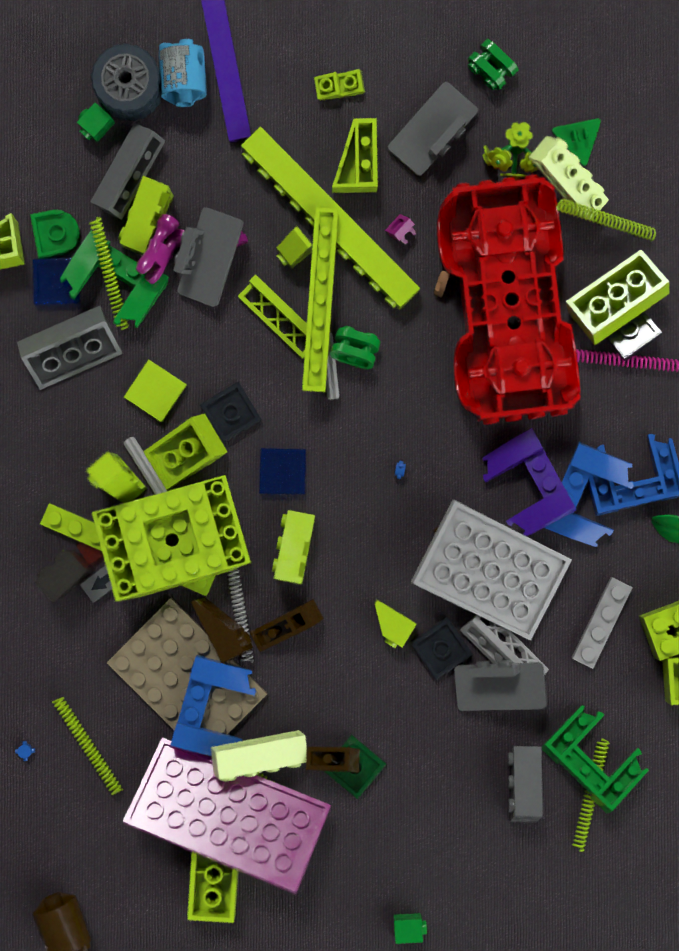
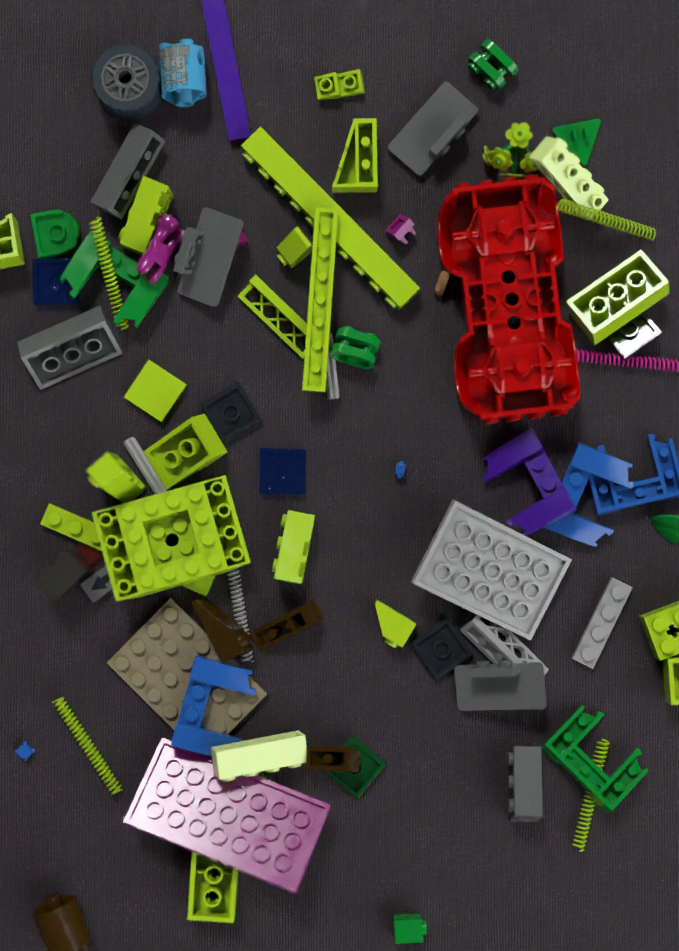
(94, 122): green brick -> none

